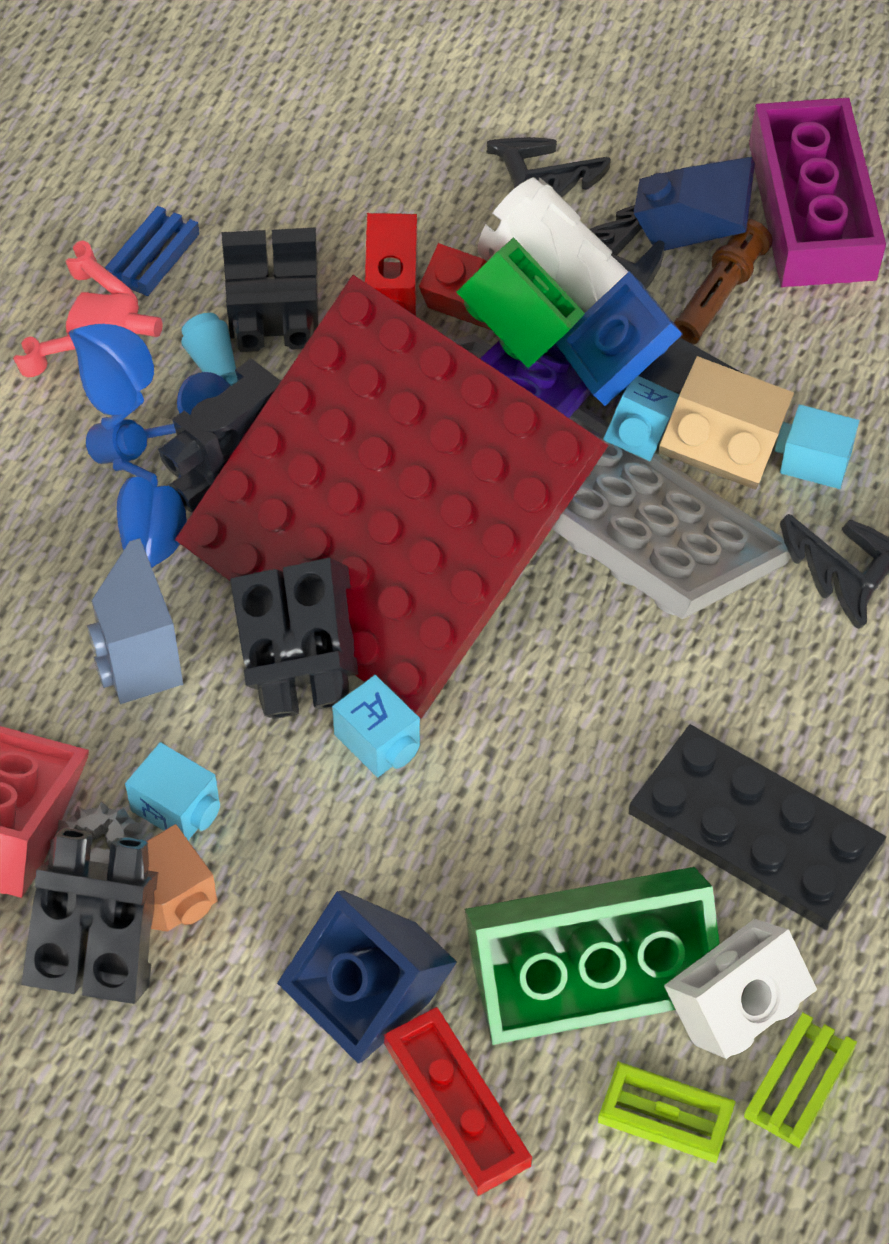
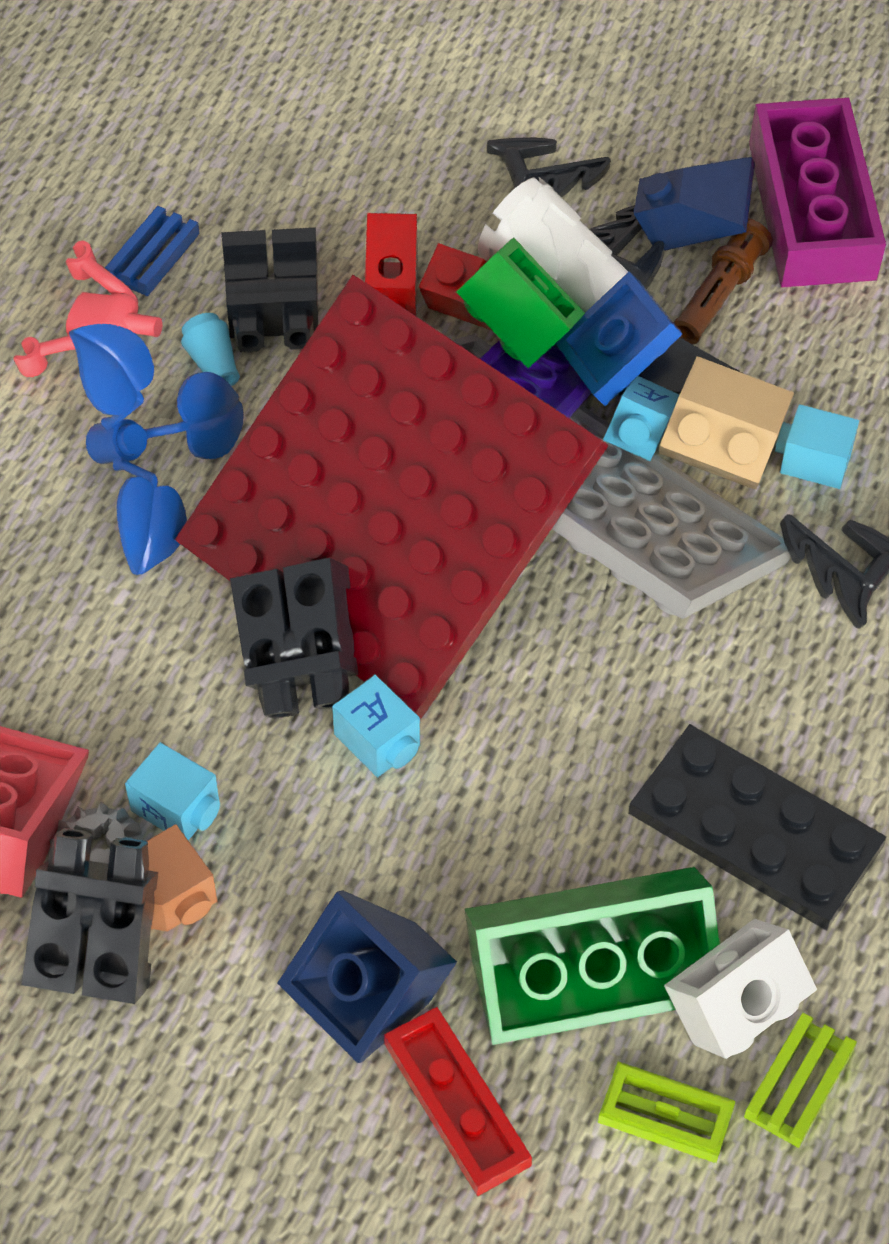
(134, 630): sand blue slope -> none
(214, 431): black hips -> none

